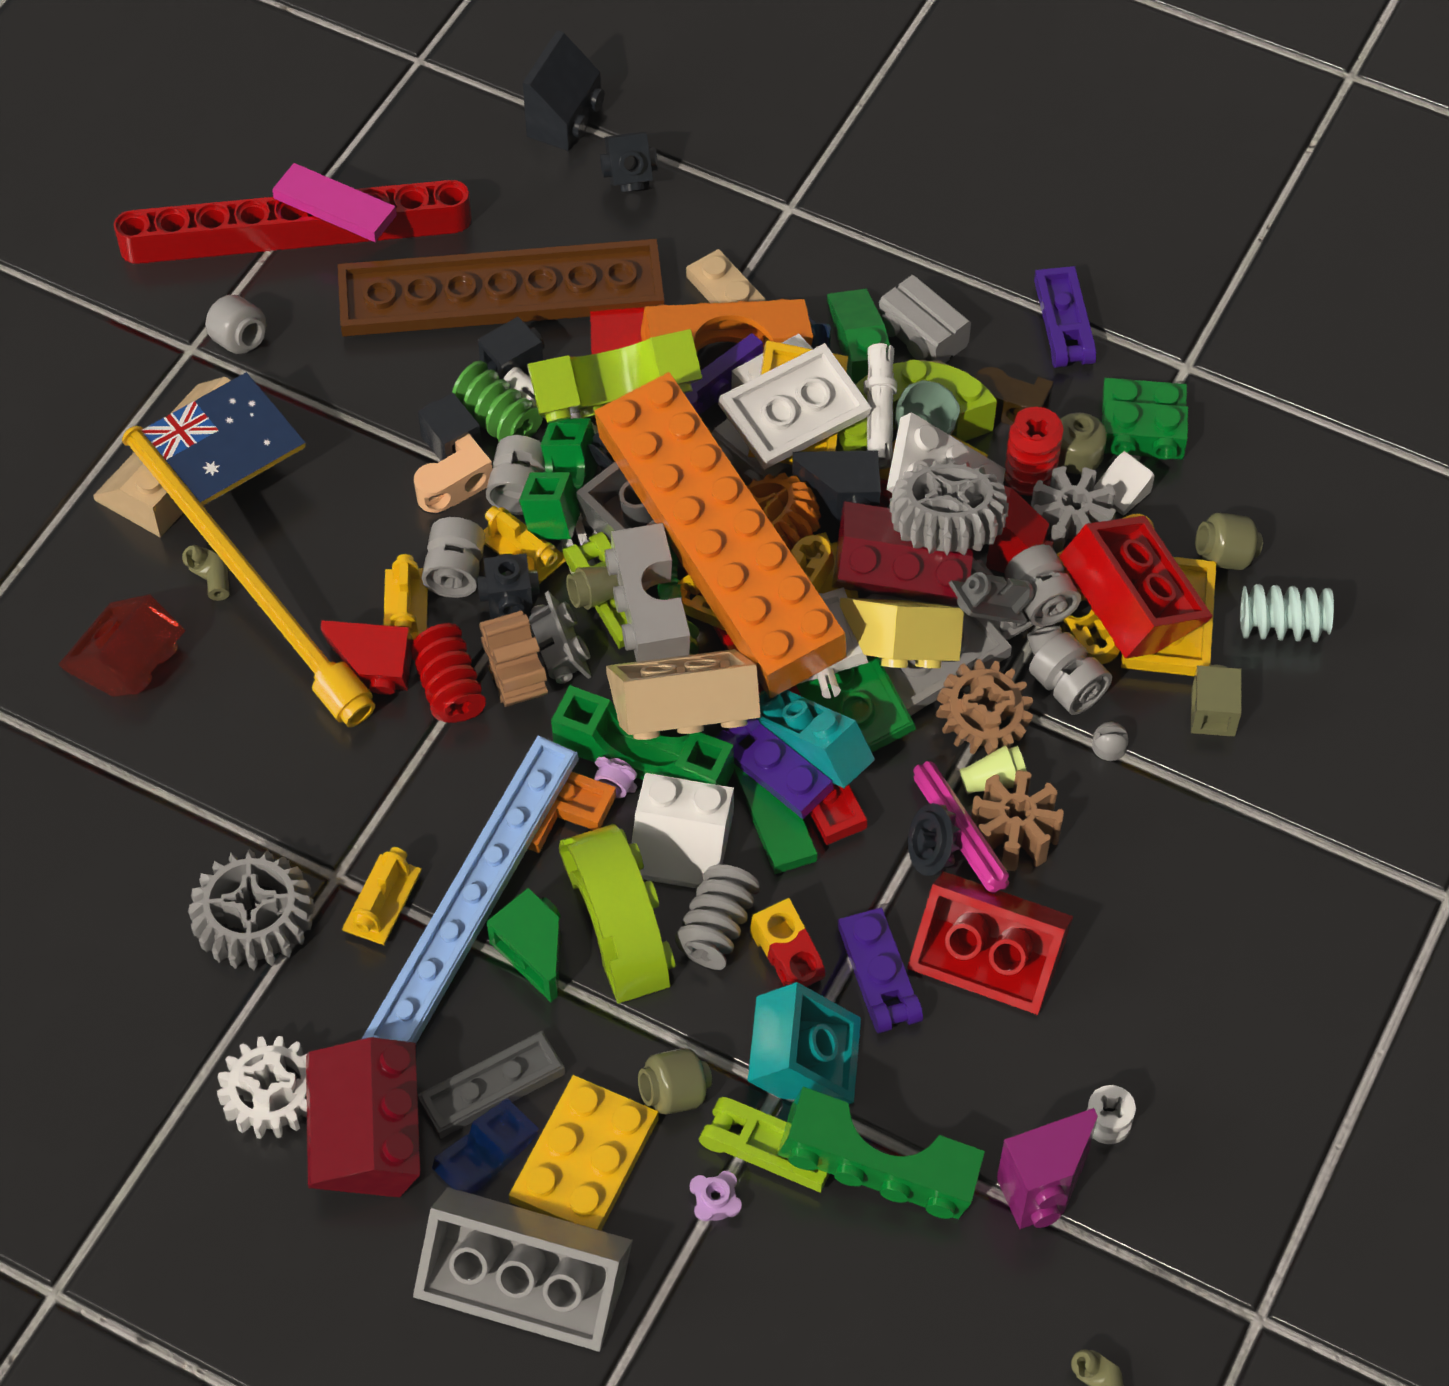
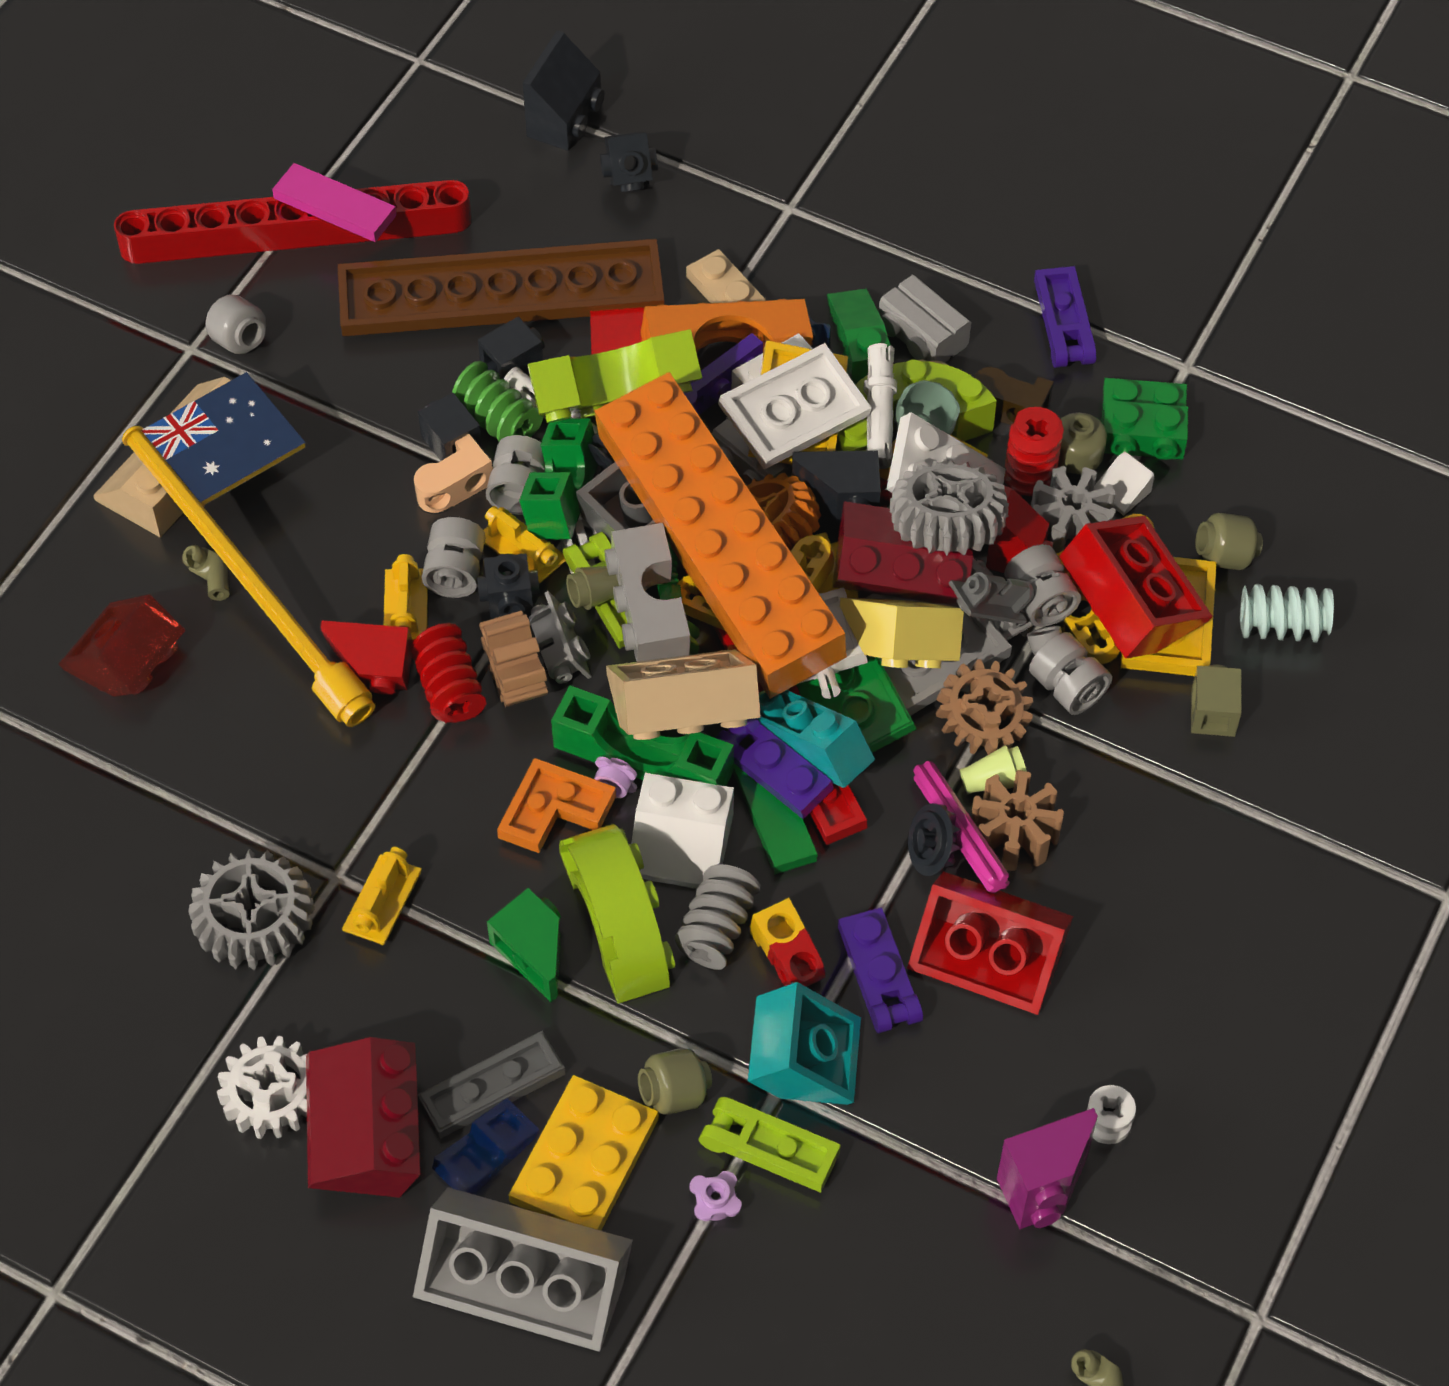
(473, 893): light blue tile -> none
(824, 1138): green arch -> none
(1110, 741): light grey hinge -> none

